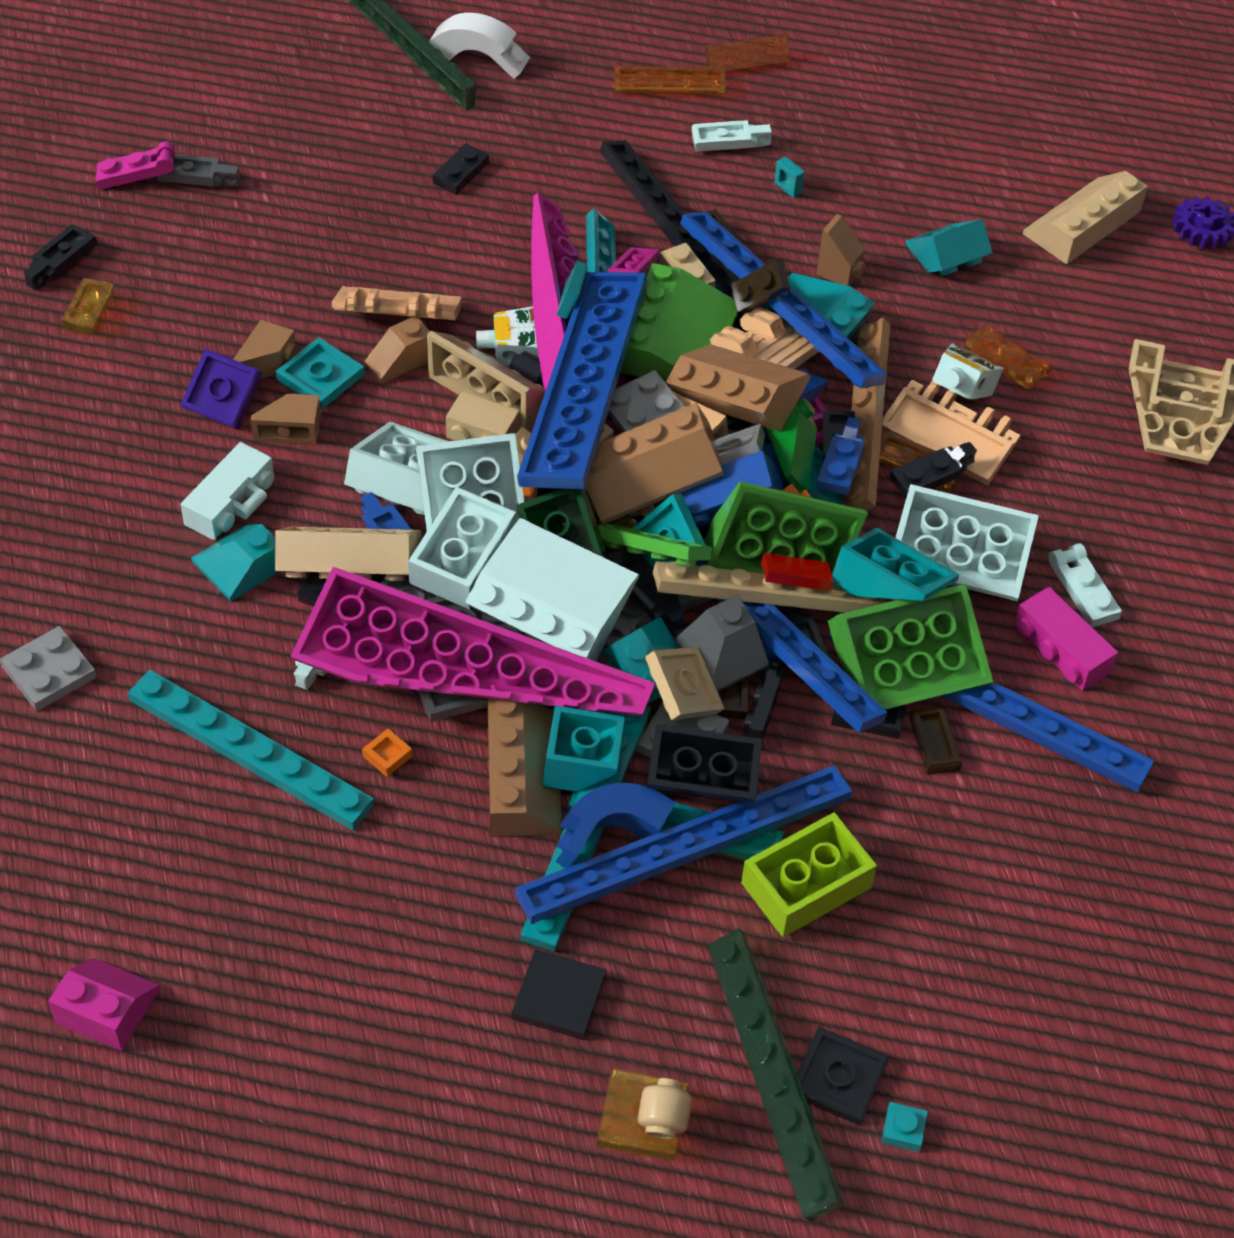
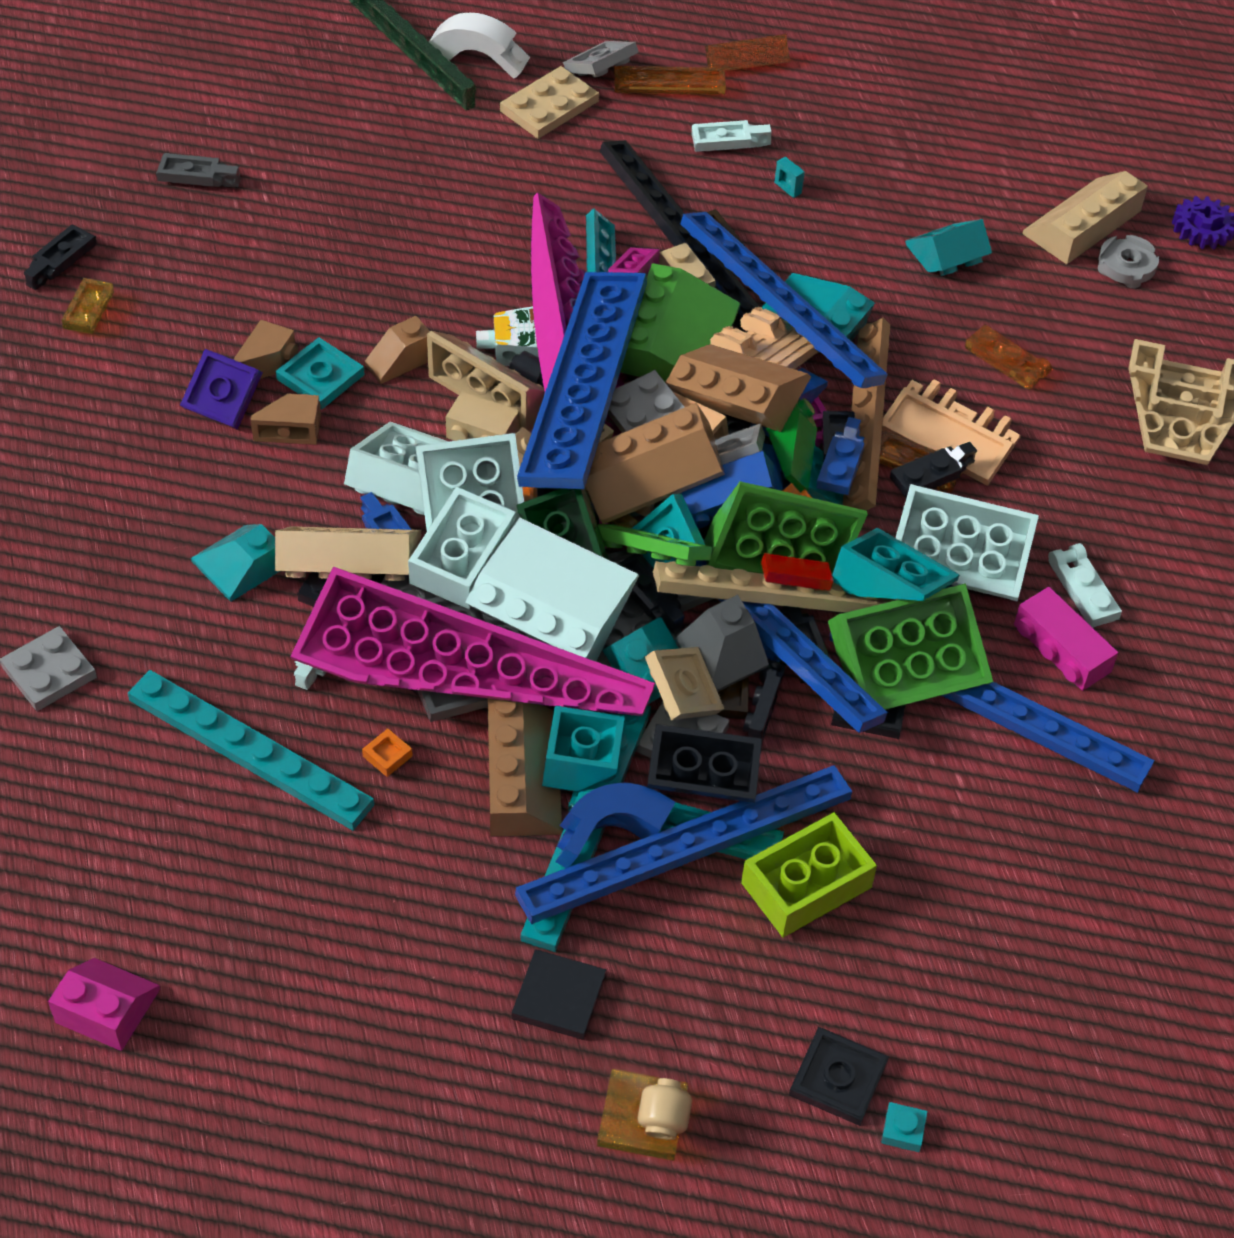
(135, 166): dark pink plate -> none
(228, 491): light aqua piece -> none
(397, 303): light nougat hinge -> none
(460, 169): black plate -> none
(549, 102): none -> tan plate
(572, 290): teal tile -> none
(601, 57): none -> light grey plate
(760, 286): dark brown plate -> none
(775, 1076): clear green plate -> none
(840, 253): medium nougat slope -> none
(935, 740): dark brown tile -> none
(963, 371): light aqua torso -> none
(1114, 261): none -> light grey plate

